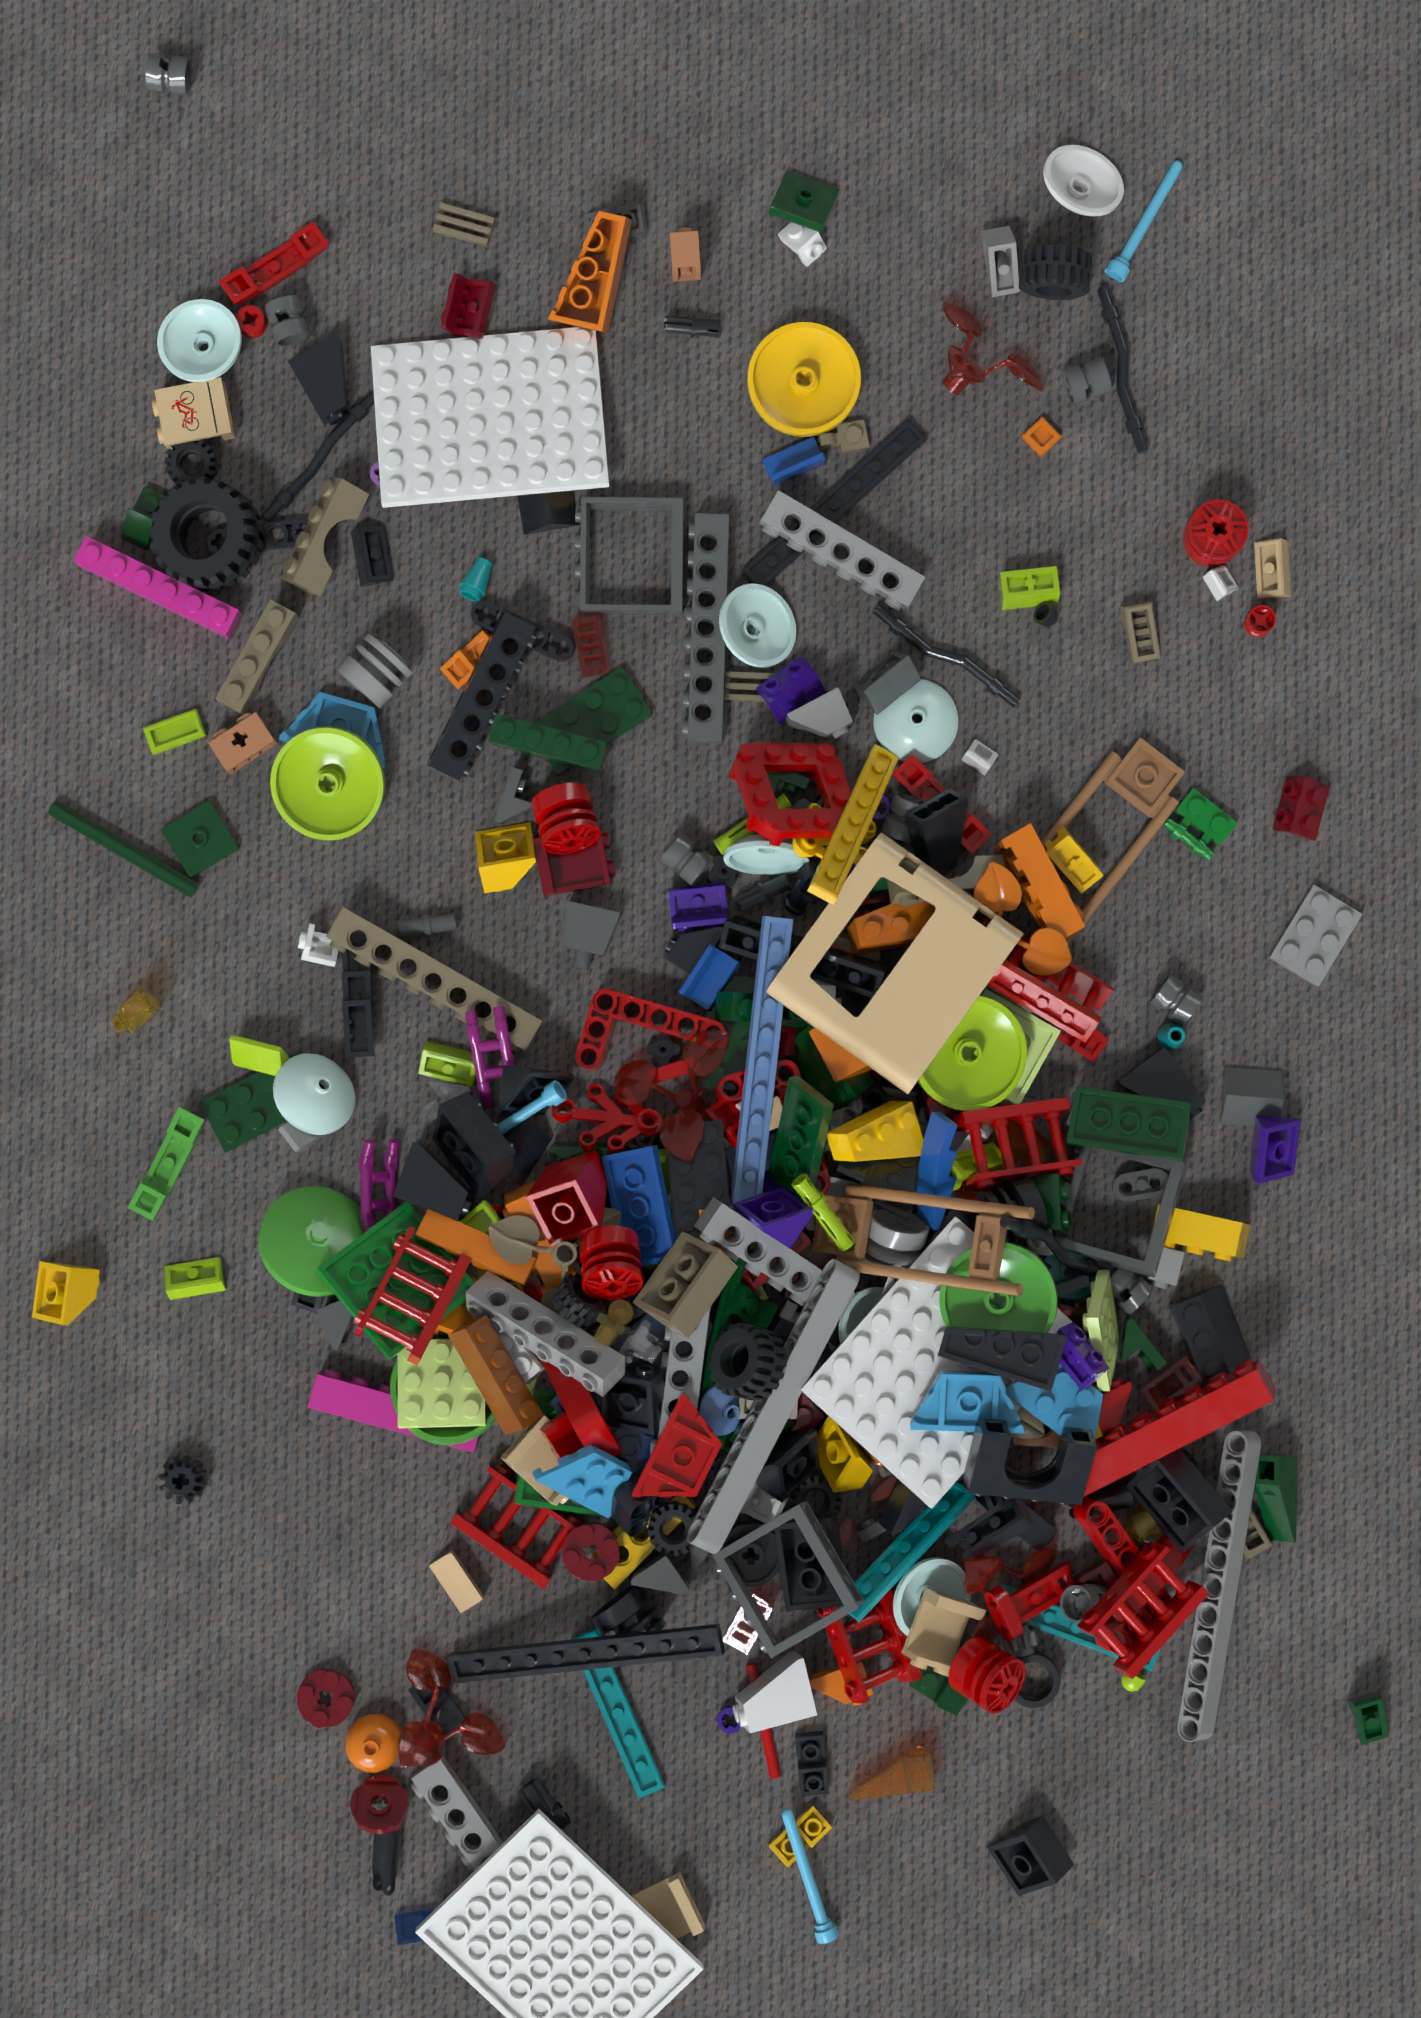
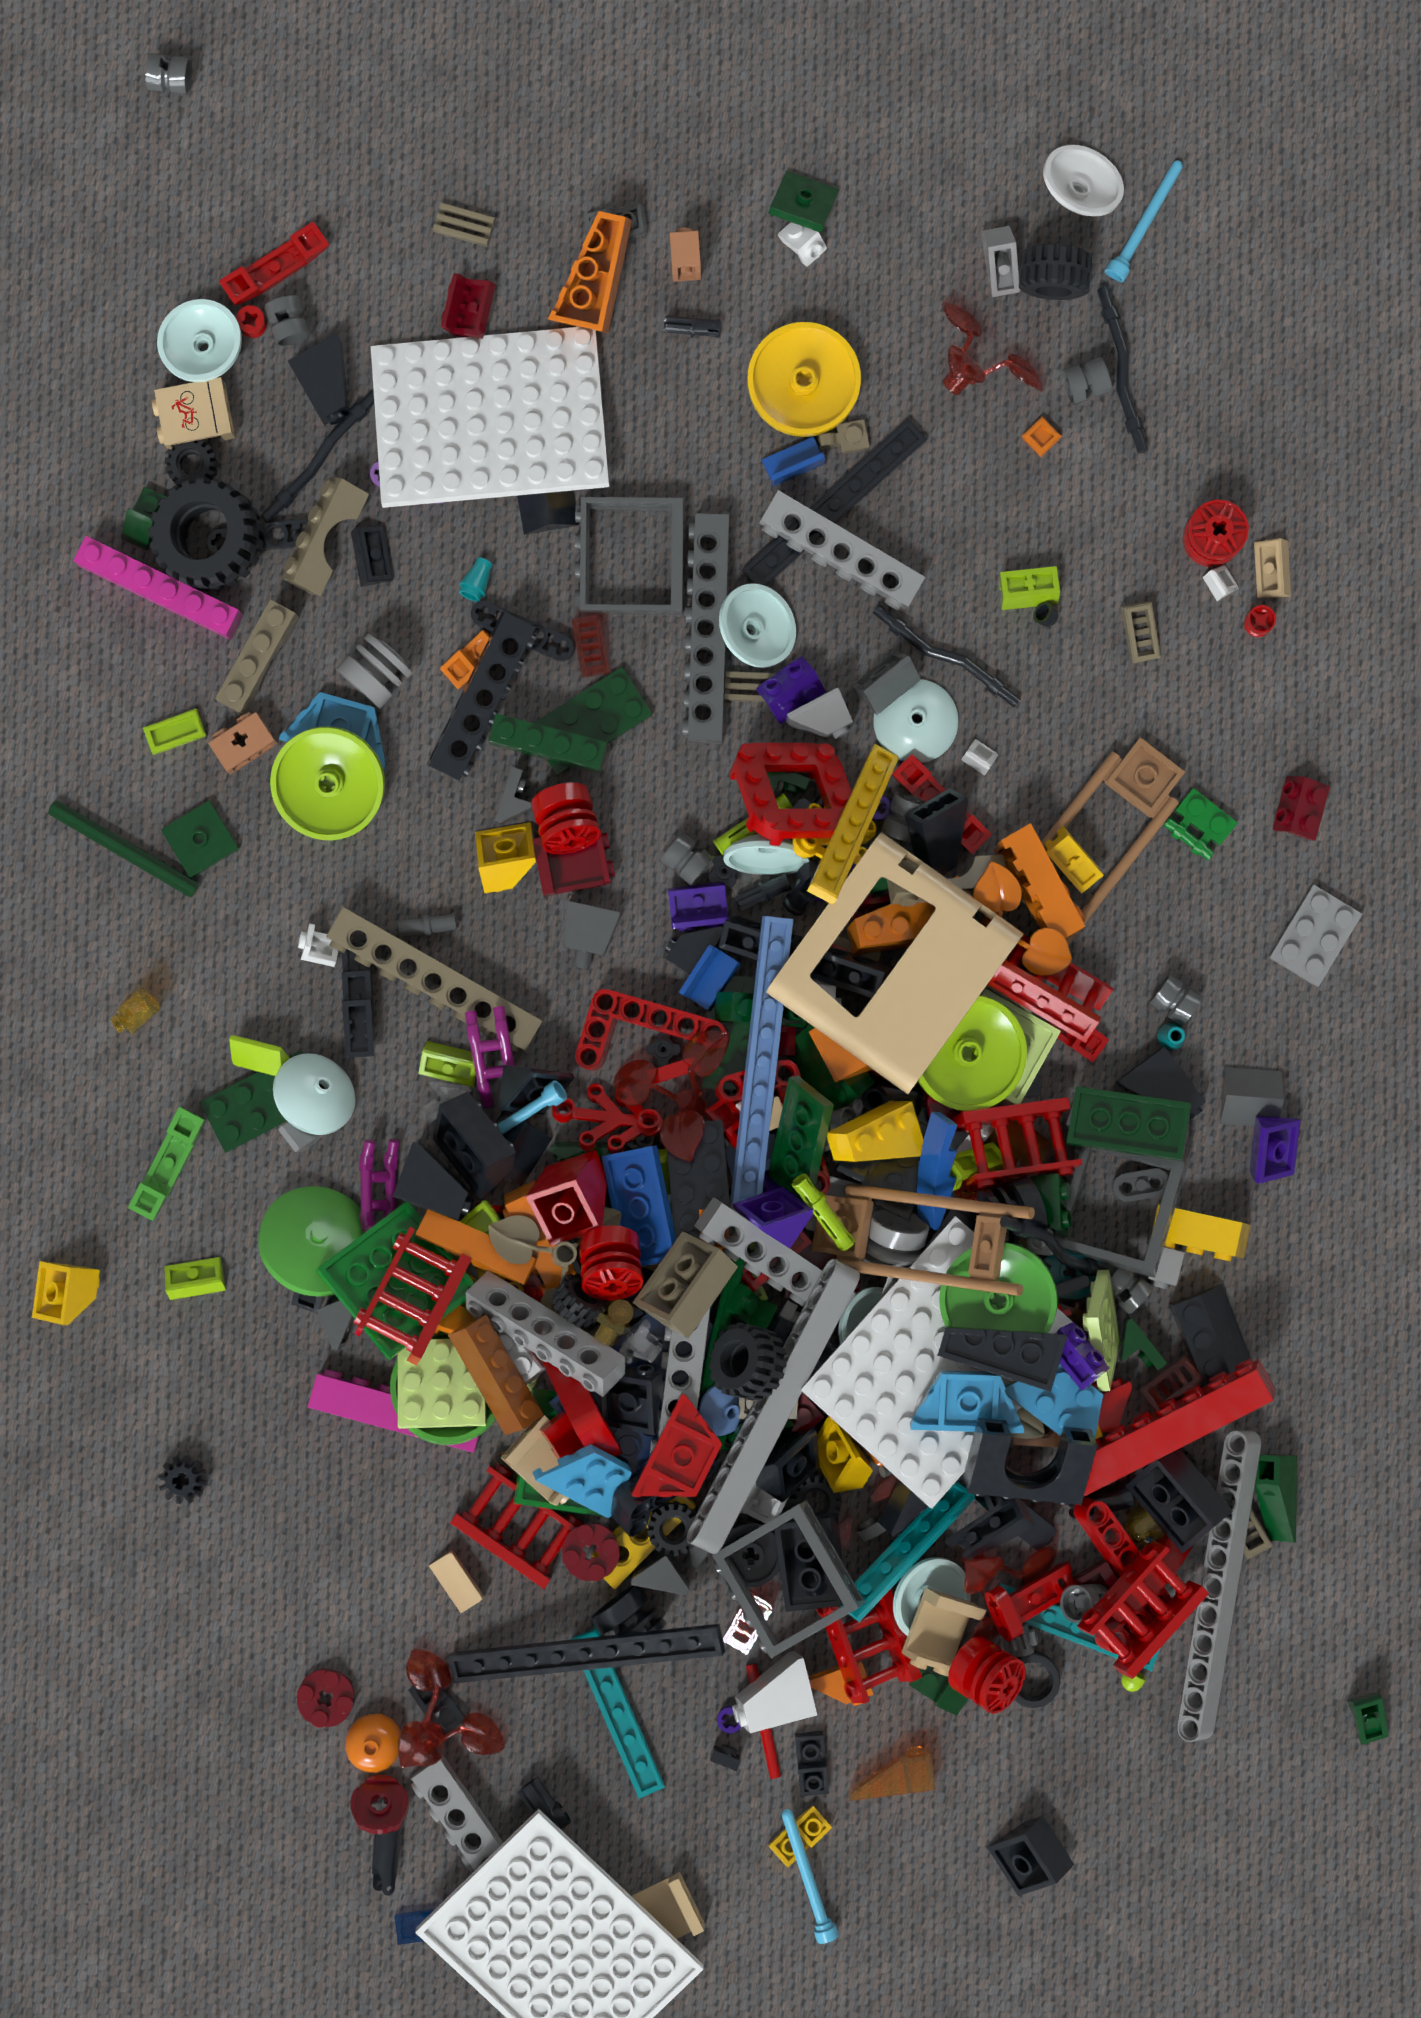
(725, 1756): none -> black plate

